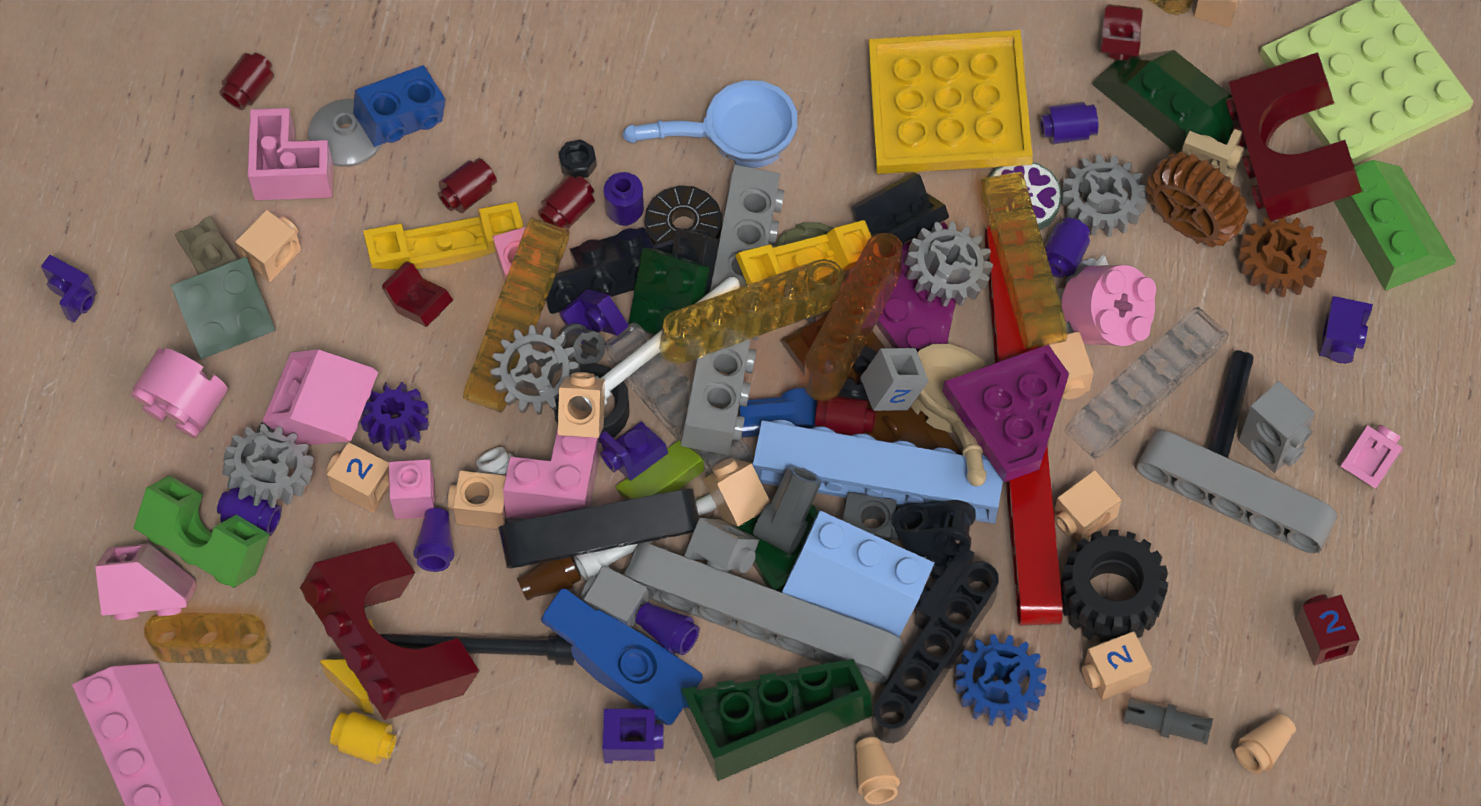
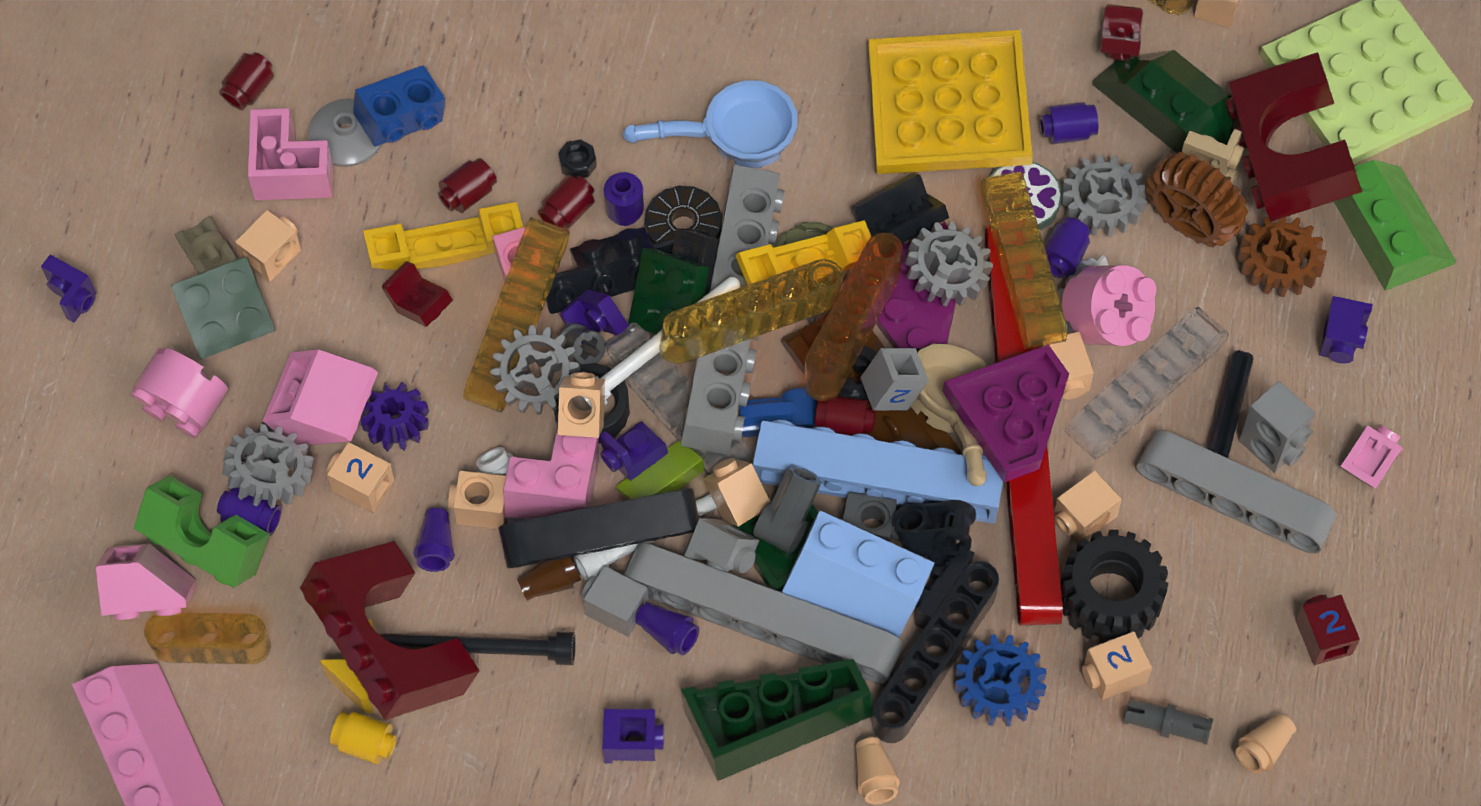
(411, 488): bright pink brick -> none
(621, 657): blue piece -> none

